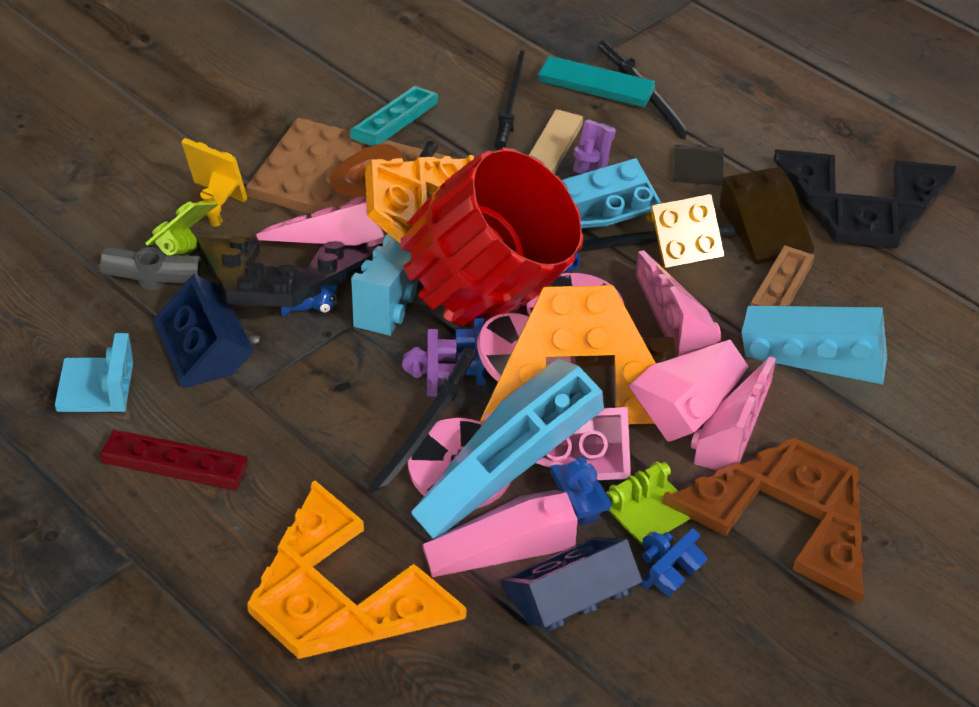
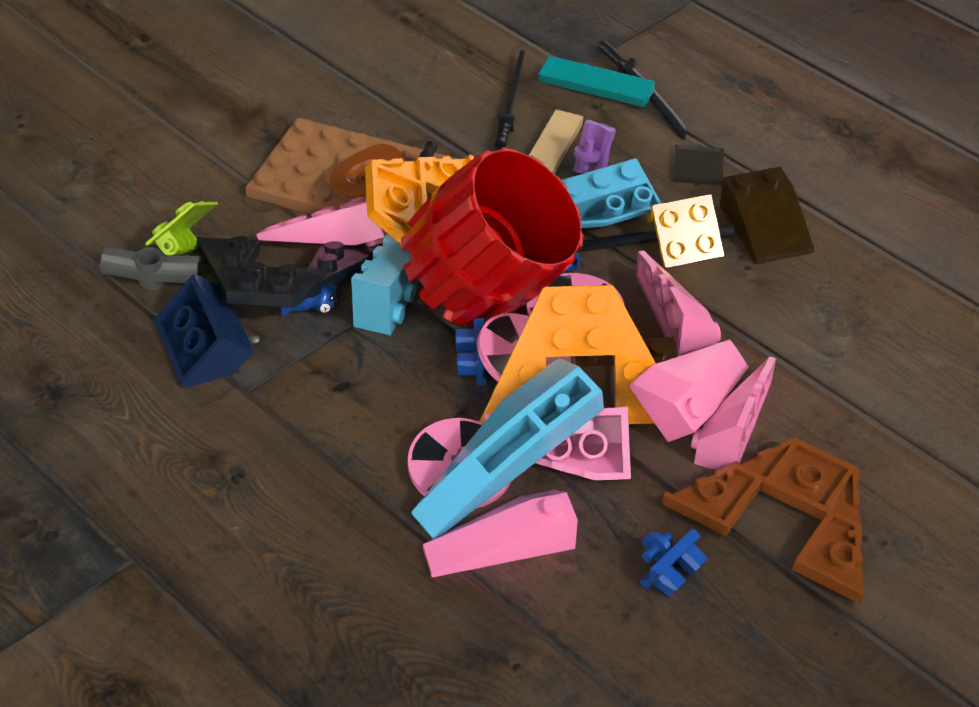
(97, 382): medium azure bracket -> none
(174, 459): dark red tile -> none
(217, 172): yellow plate -> none
(313, 614): light orange wing -> none
(394, 116): teal tile -> none
(421, 362): medium lavender hips -> none
(447, 391): black sword -> none
(573, 581): dark blue slope -> none
(582, 489): blue hips -> none
(639, 502): lime hinge -> none
(784, 278): medium nougat plate -> none
(819, 339): medium azure wedge -> none
(862, 217): black wing -> none

